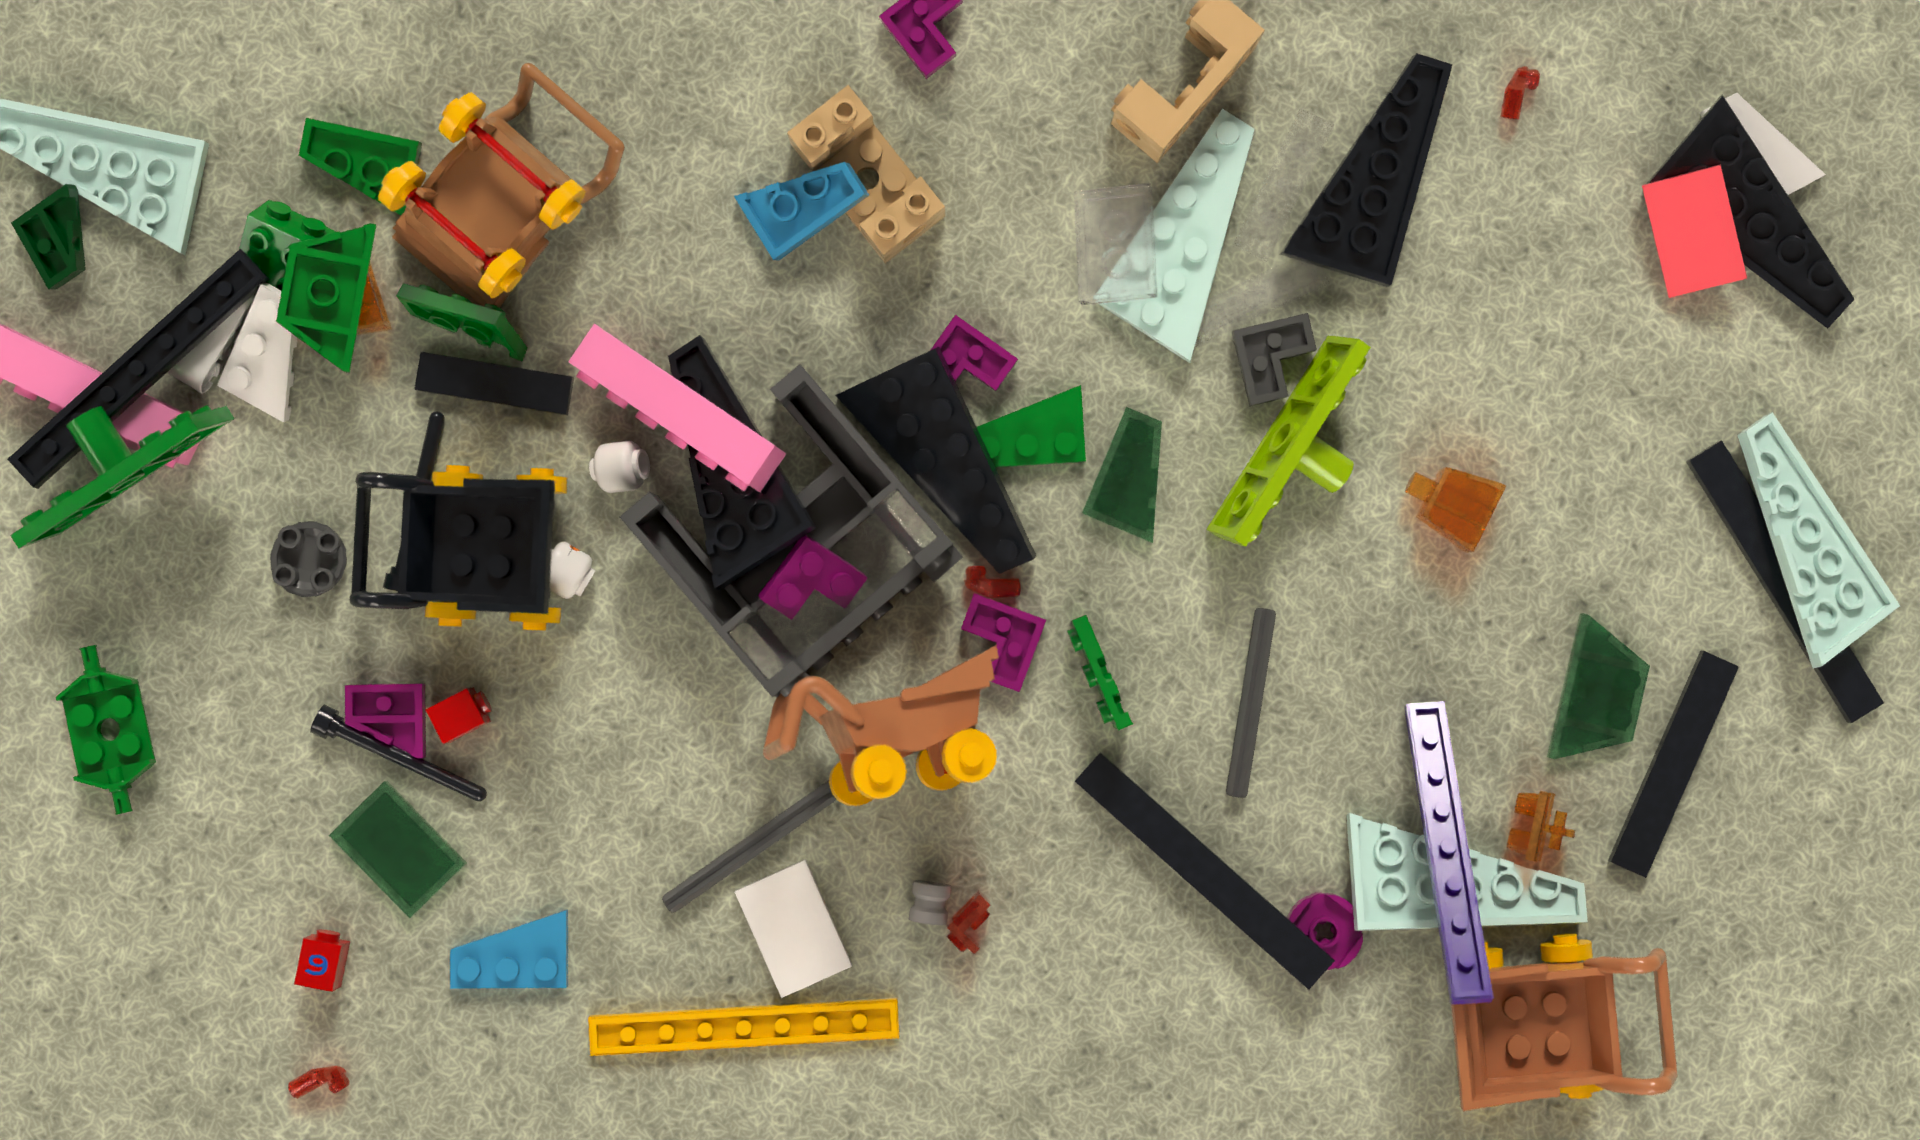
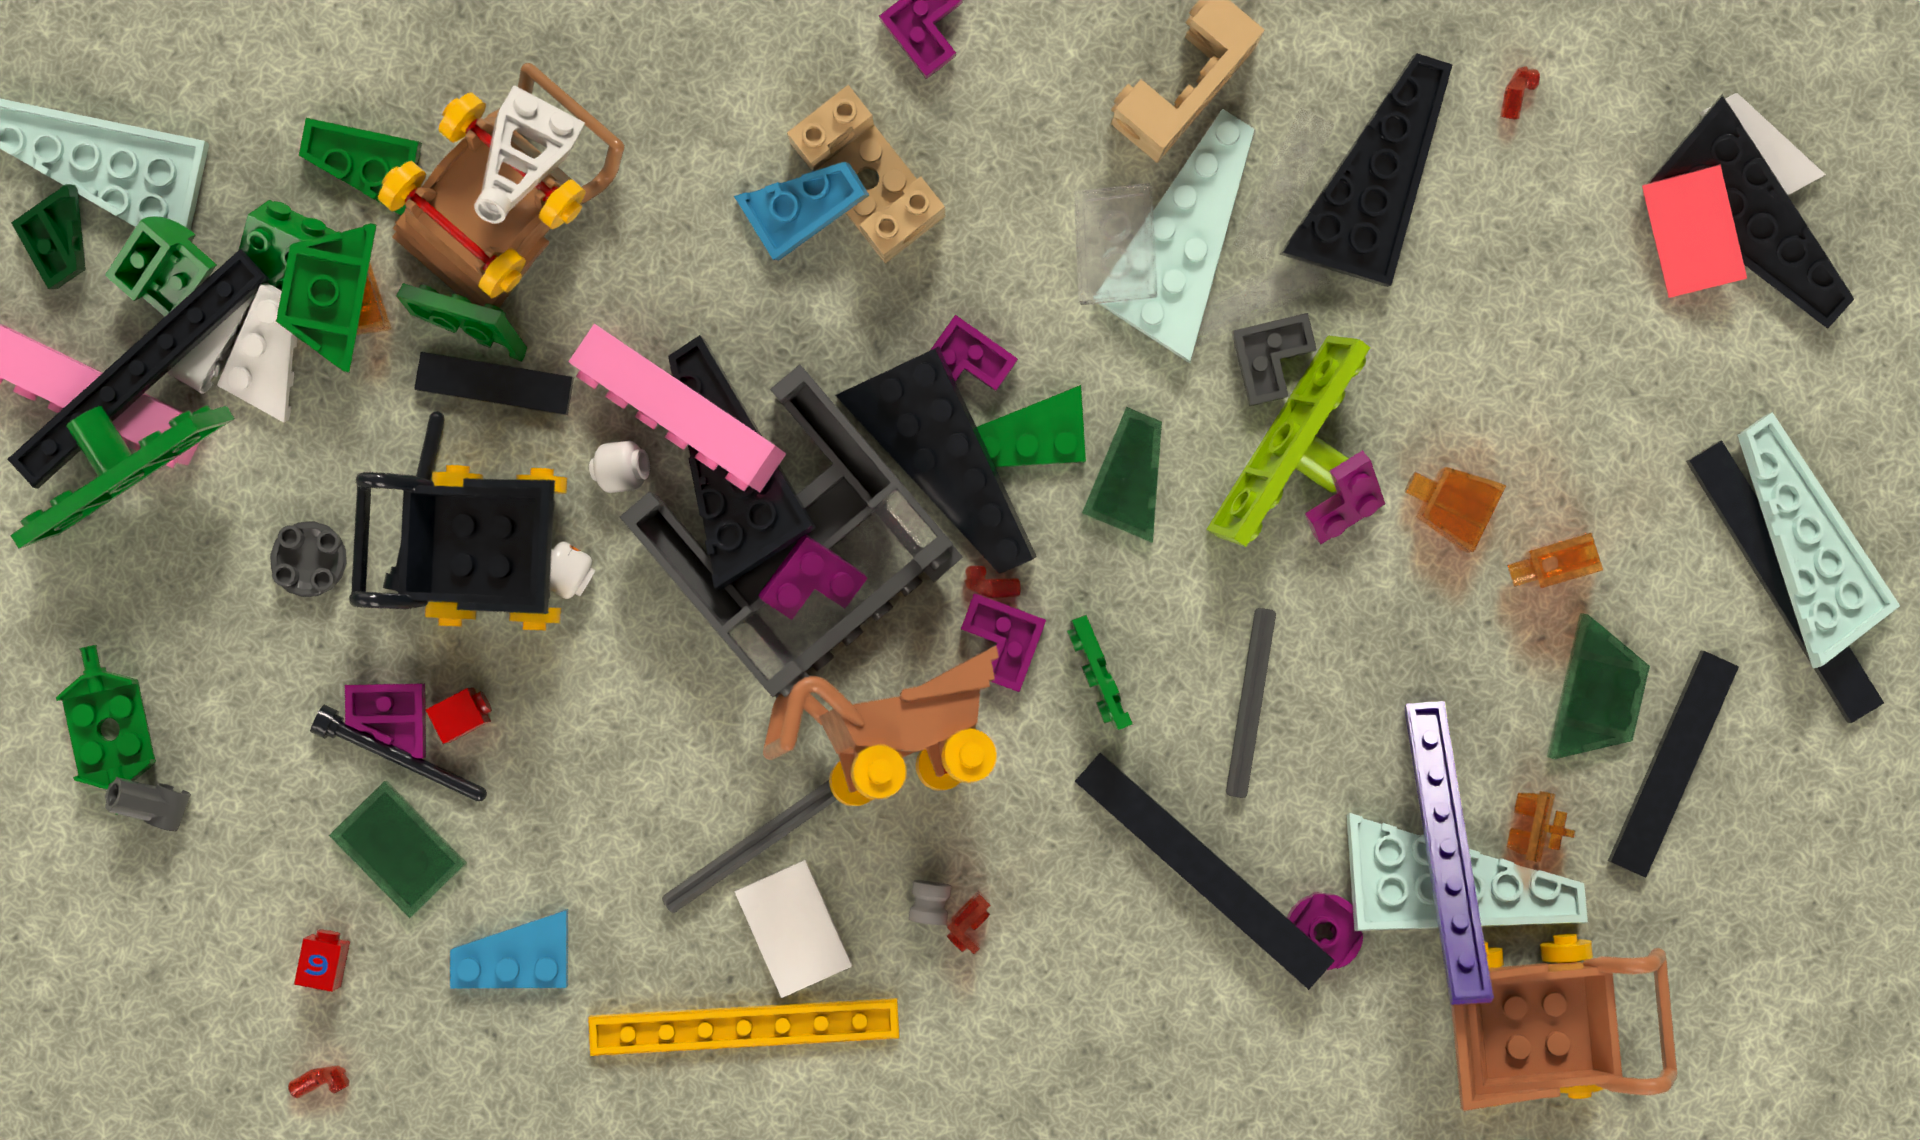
(153, 804): none -> dark grey piece
(160, 264): none -> green brick
(539, 122): none -> white plate
(1356, 498): none -> magenta plate
(1575, 556): none -> clear orange torso

